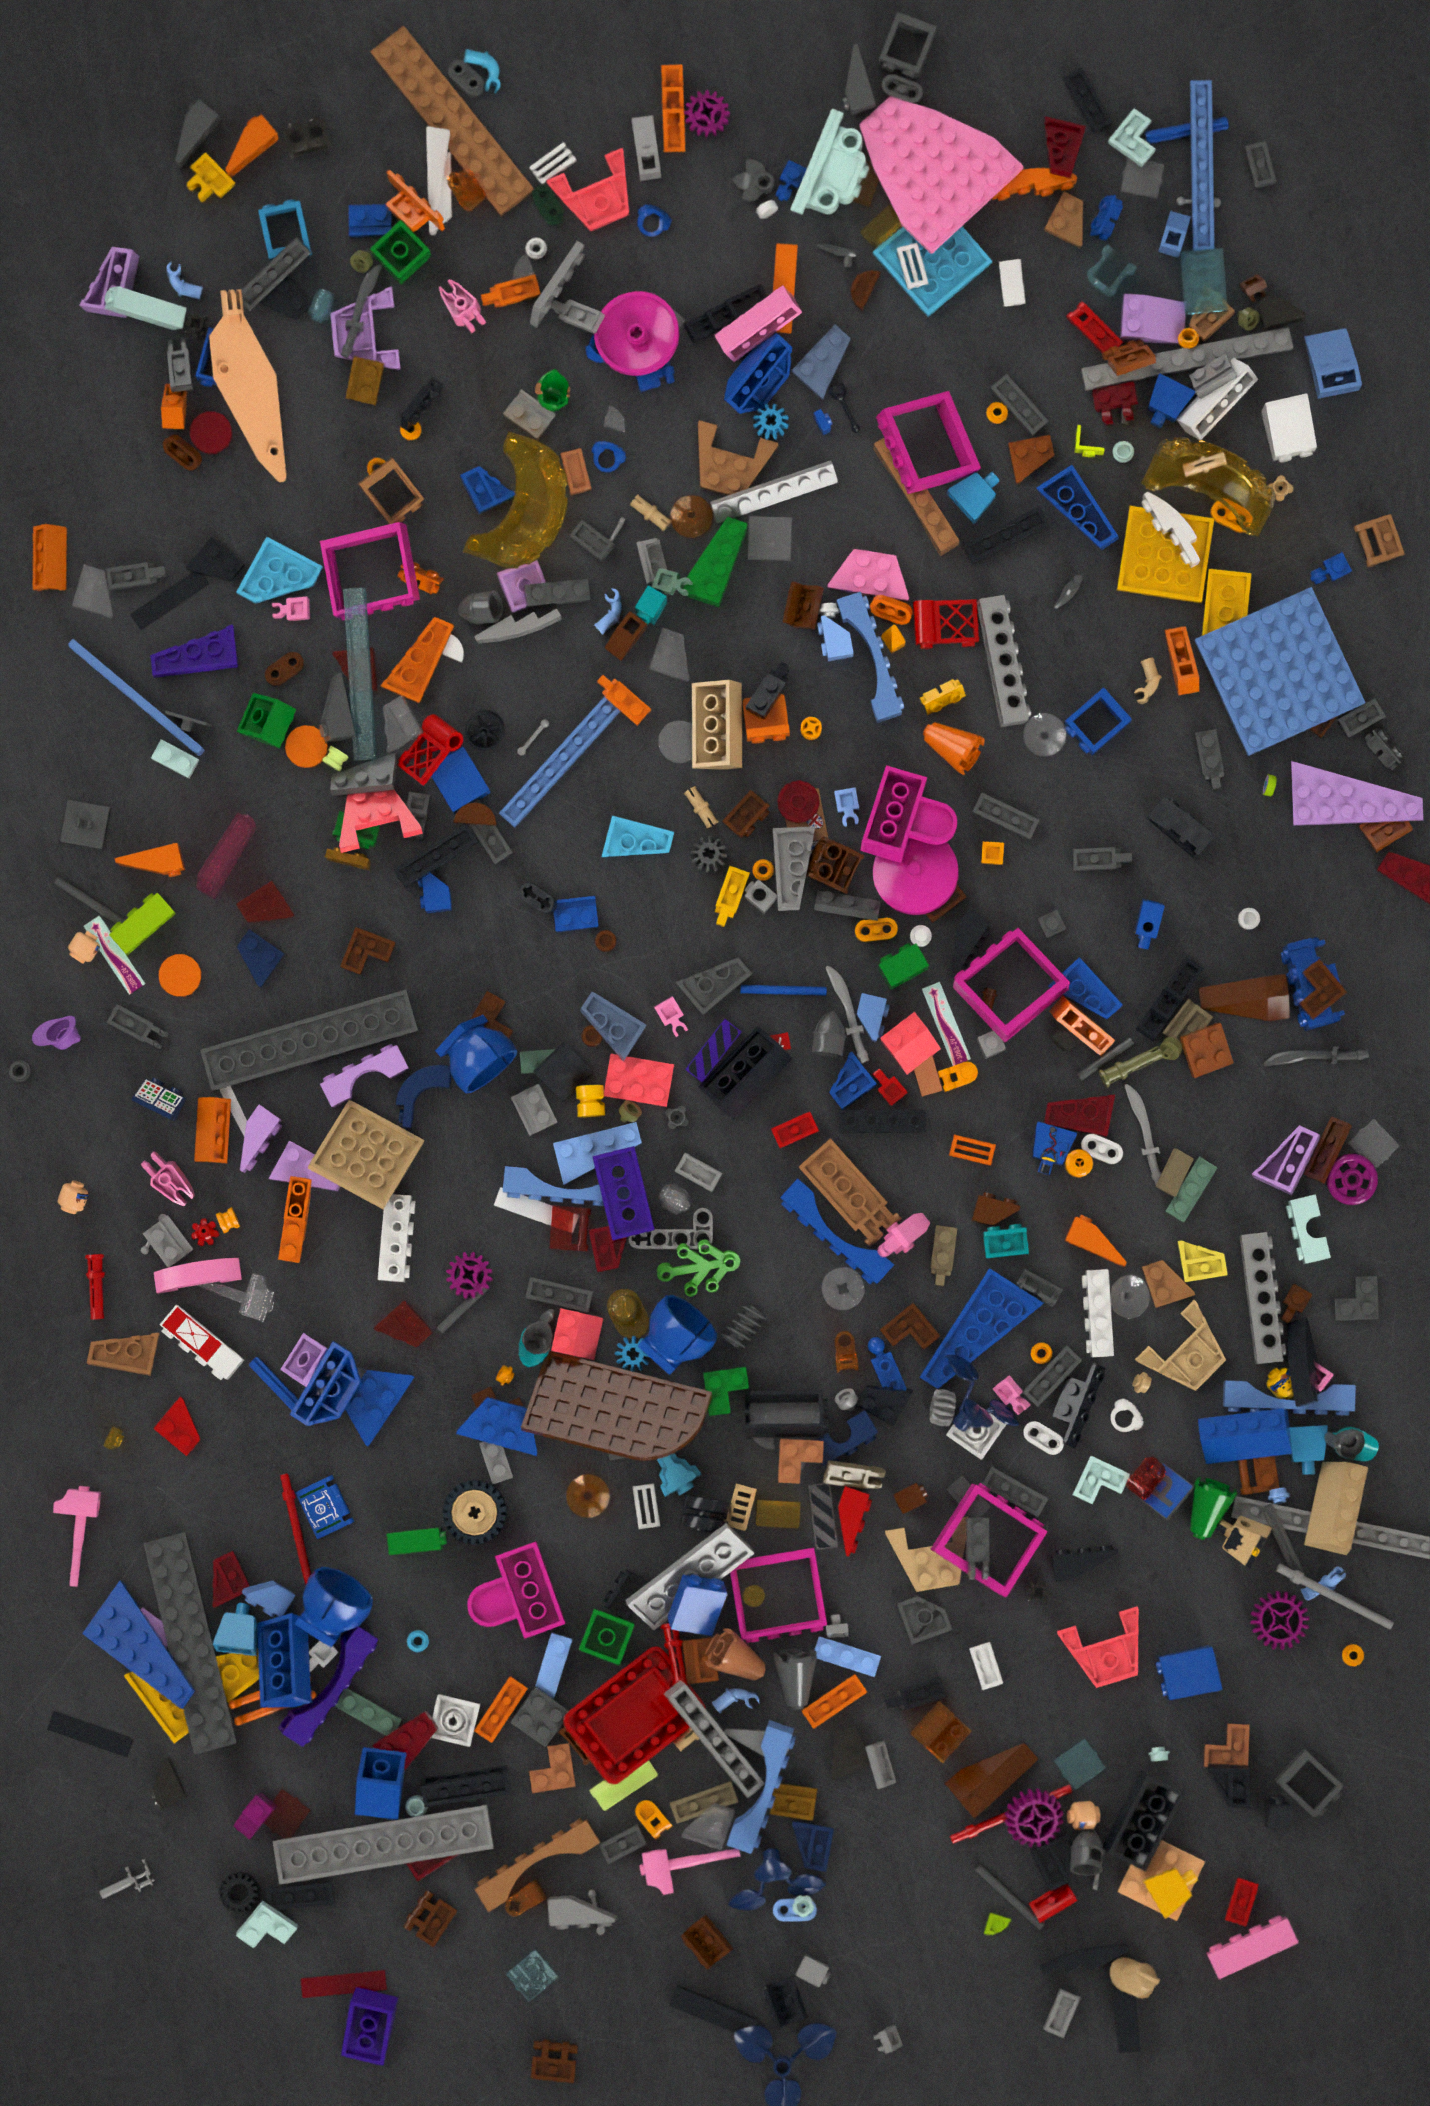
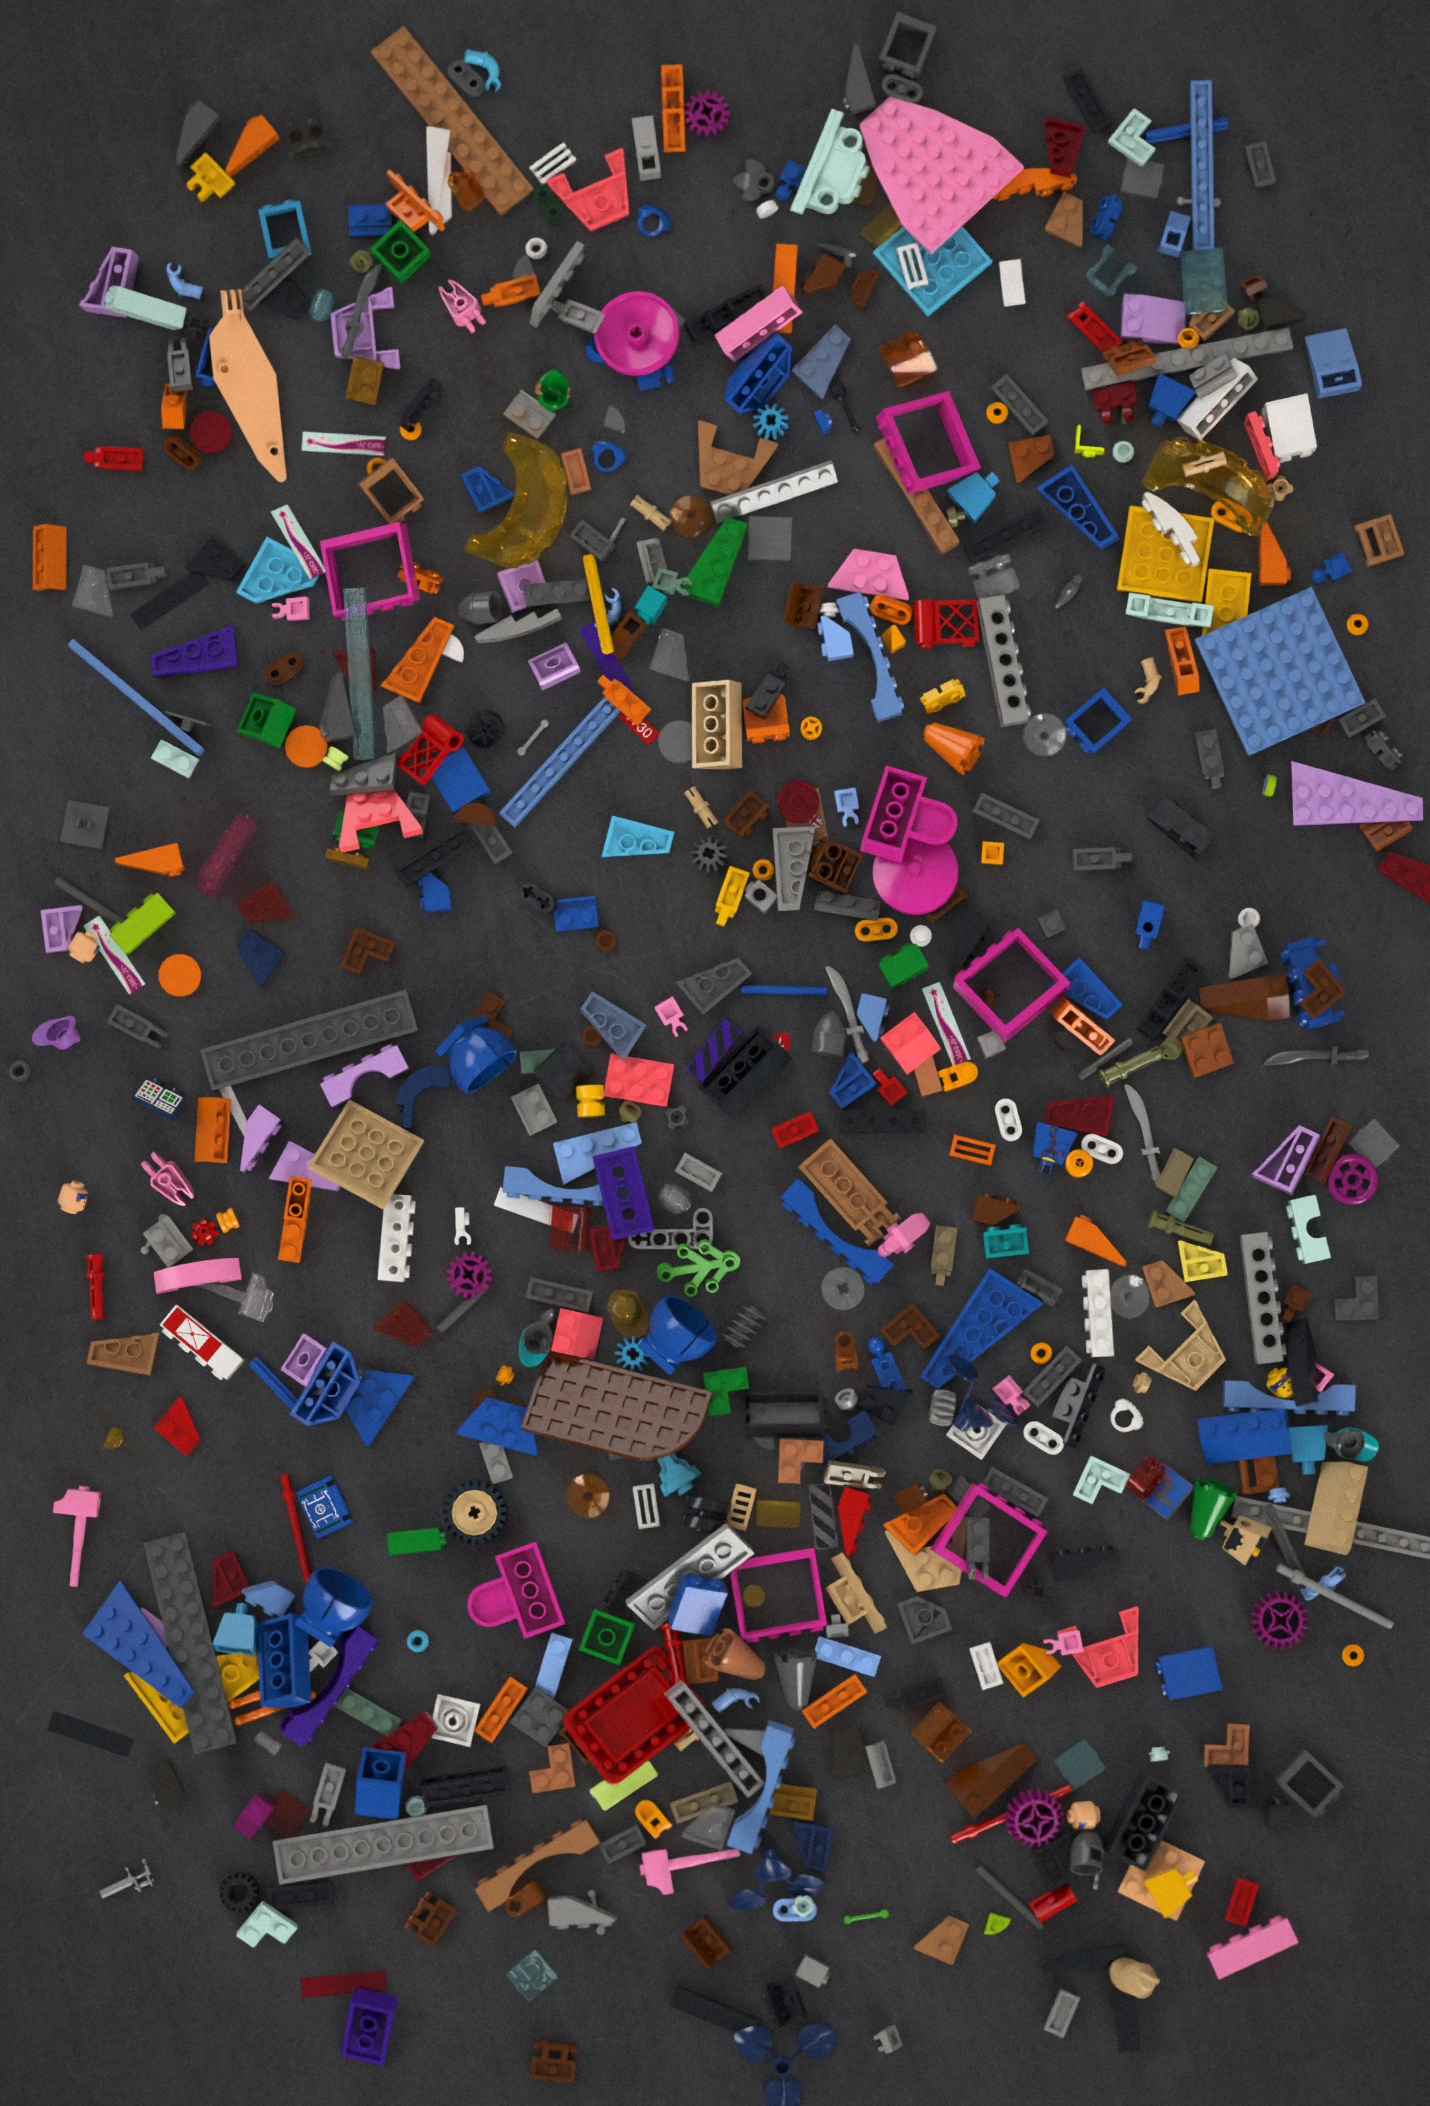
(59, 927): none -> lavender wing
(116, 458): none -> red hinge
(267, 1742): none -> clear pin
(298, 541): none -> sticker
(328, 1791): none -> light grey hinge
(343, 443): none -> sticker
(462, 1220): none -> white plate
(554, 666): none -> lavender slope
(598, 604): none -> yellow axle
(608, 663): none -> dark purple sticker
(643, 730): none -> red sticker
(825, 275): none -> reddish brown slope
(851, 1596): none -> tan bracket
(883, 1913): none -> bright green hinge
(907, 358): none -> clear orange slope
(921, 1523): none -> orange wing
(940, 1480): none -> olive tile
(944, 1940): none -> medium nougat wing
(953, 516): none -> olive tile
(995, 584): none -> clear plate
(1008, 1120): none -> white plate
(1028, 1667): none -> light orange slope
(1067, 1643): none -> bright pink plate
(1169, 611): none -> light aqua slope
(1171, 1225): none -> olive pin
(1245, 951): none -> light grey wing
(1262, 444): none -> coral plate
(1272, 563): none -> orange slope
(1354, 630): none -> light orange plate

